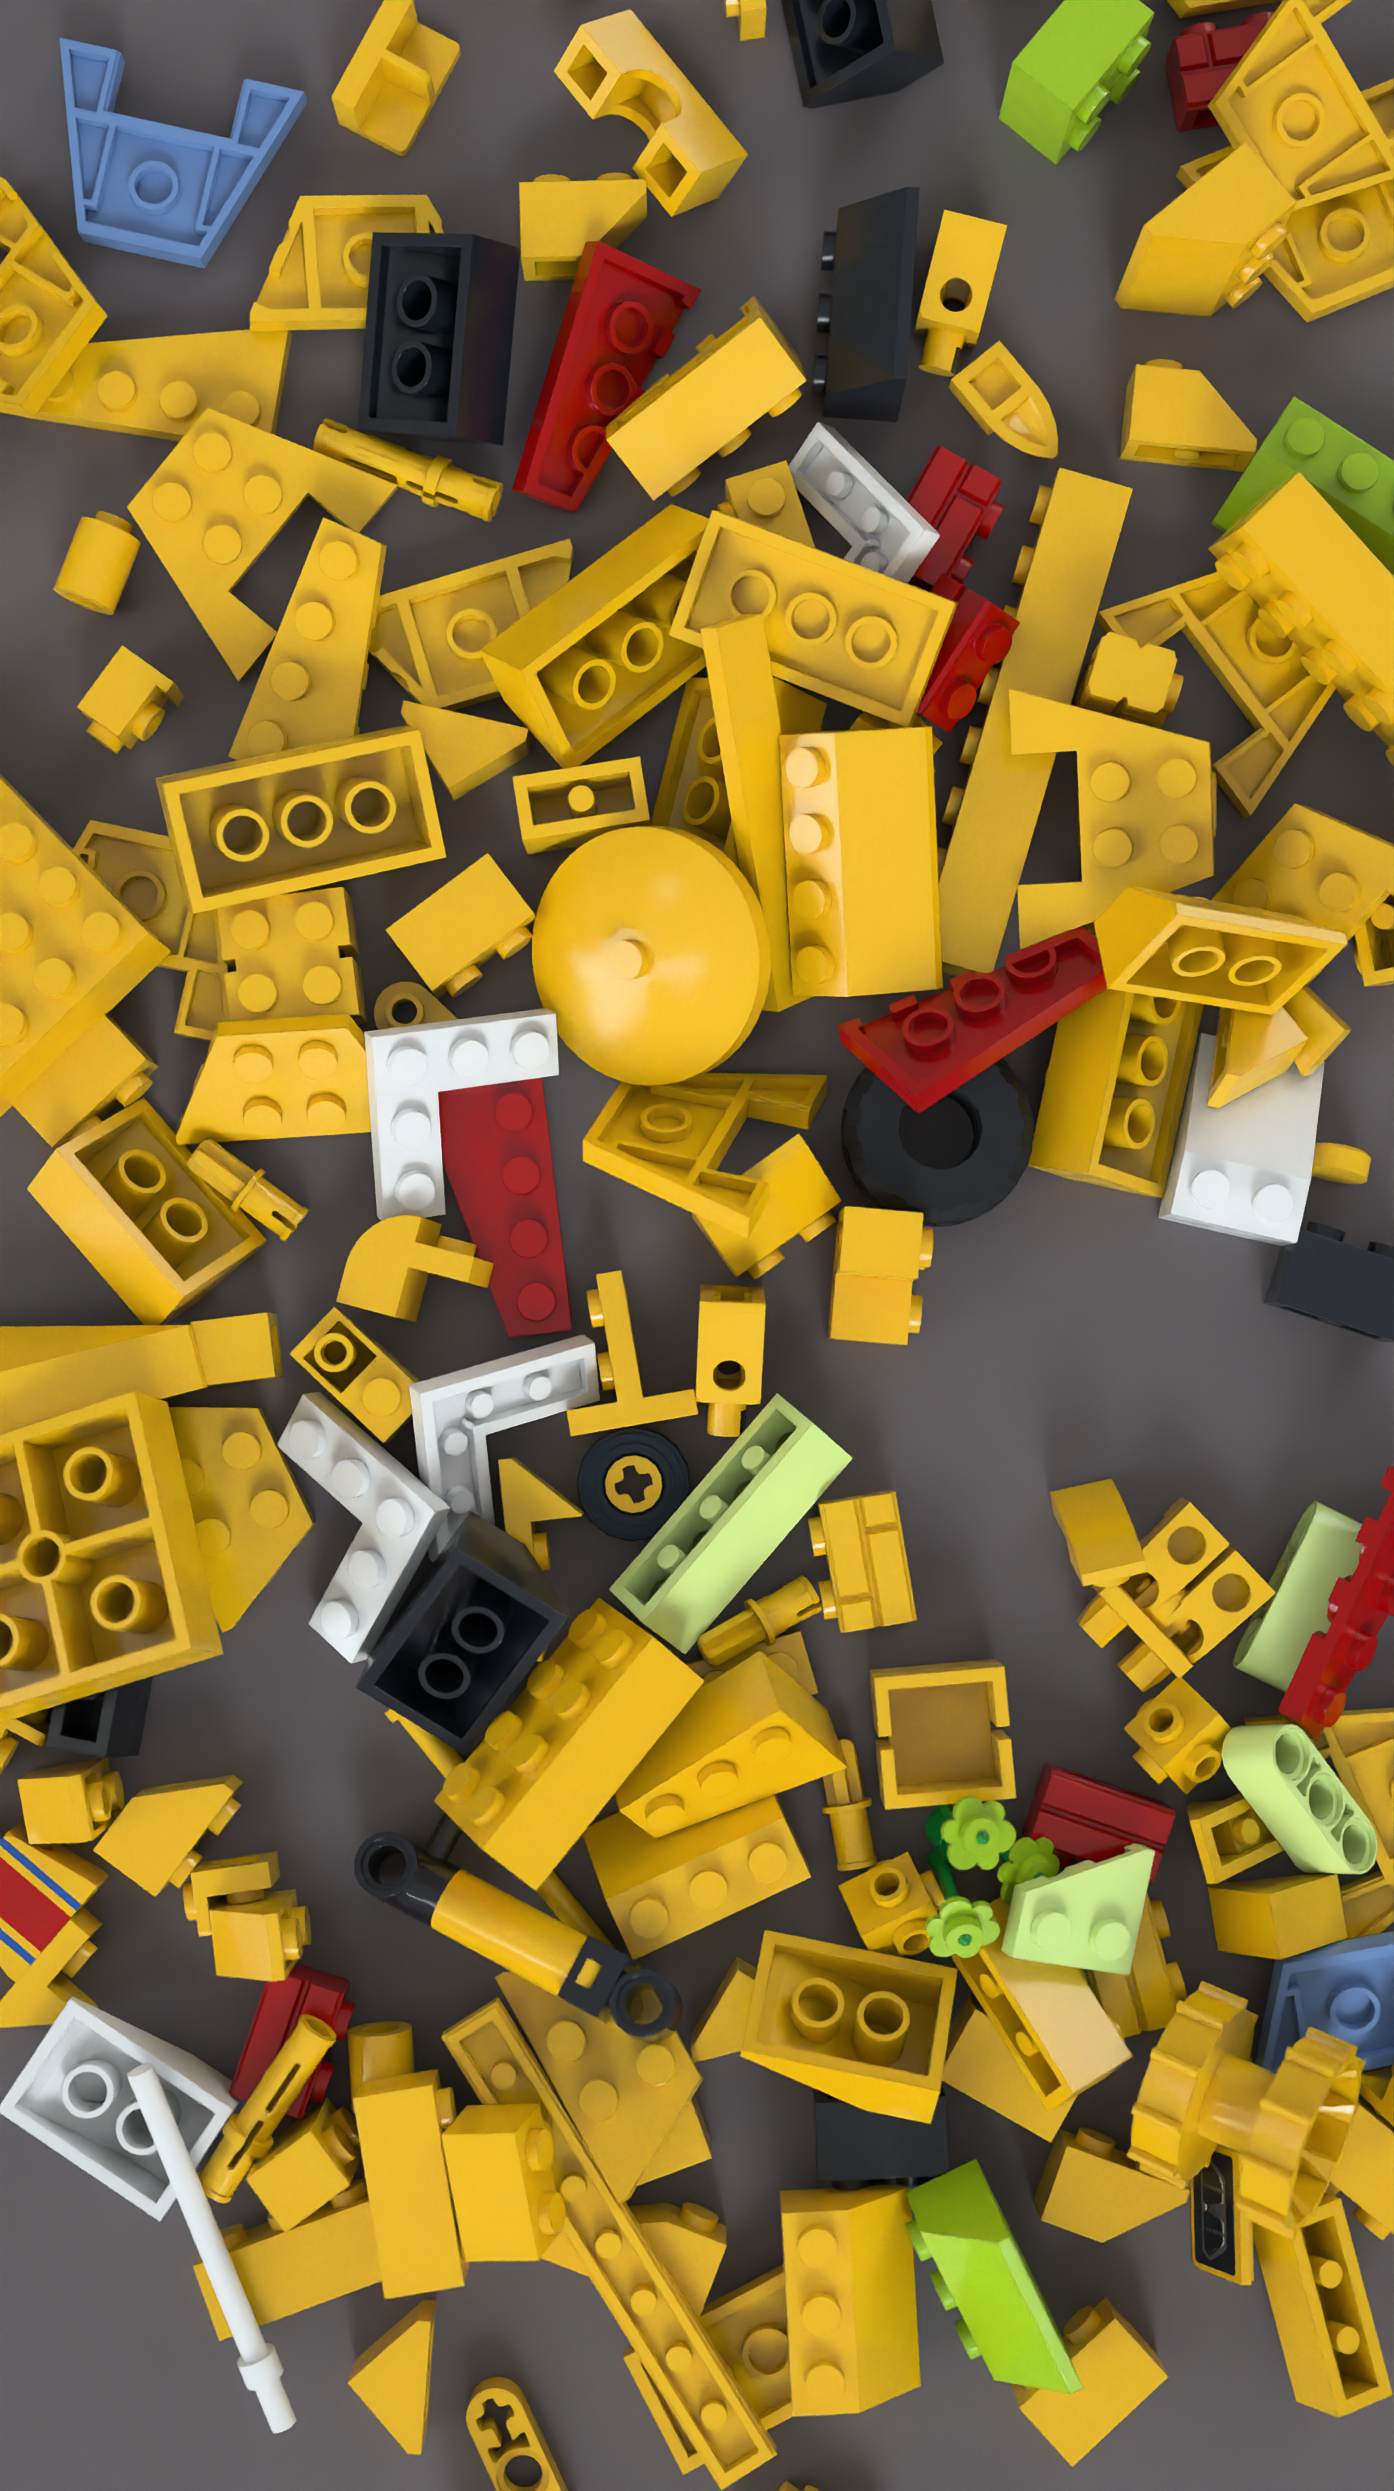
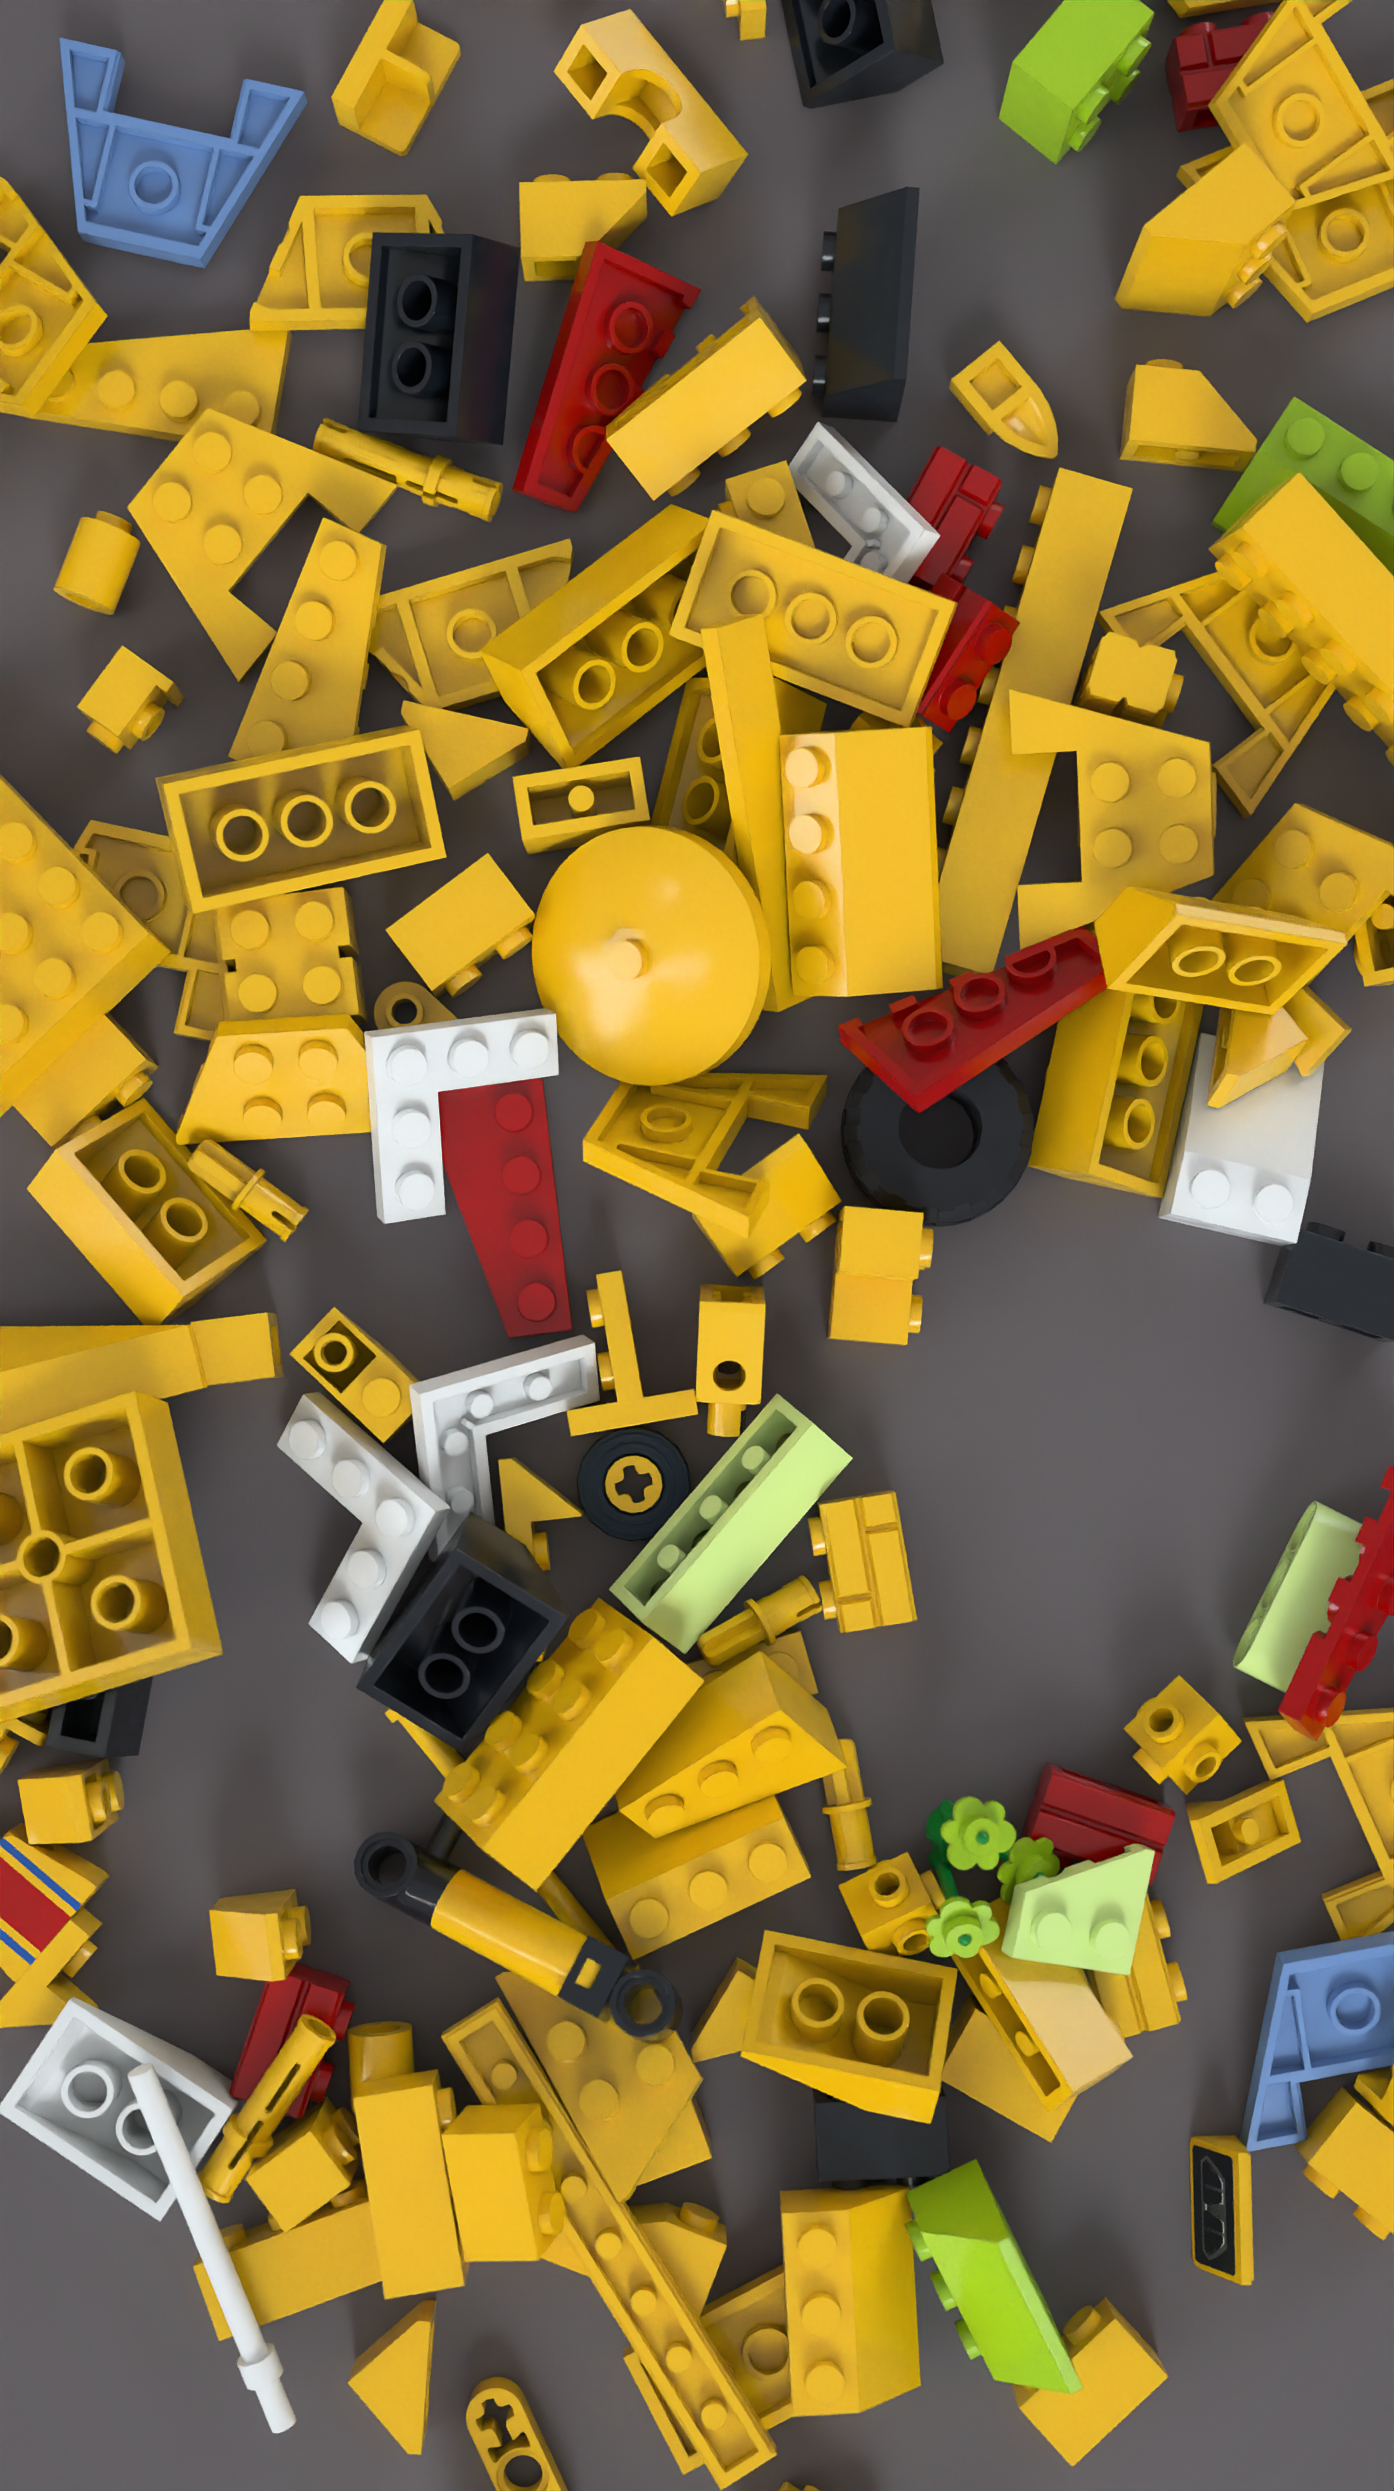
(163, 1825): yellow slope -> none
(238, 1878): yellow bracket -> none
(241, 1502): yellow wing -> none
(393, 1264): yellow brick -> none
(942, 1733): yellow piece -> none
(963, 272): yellow torso -> none
(1098, 1533): yellow slope -> none
(1099, 2188): yellow slope -> none
(1184, 1601): yellow hips -> none
(1210, 2093): yellow piece -> none
(1278, 1915): yellow slope -> none
(1300, 1799): yellowish green beam -> none
(1323, 2313): yellow brick -> none
(1340, 1163): yellow tile -> none

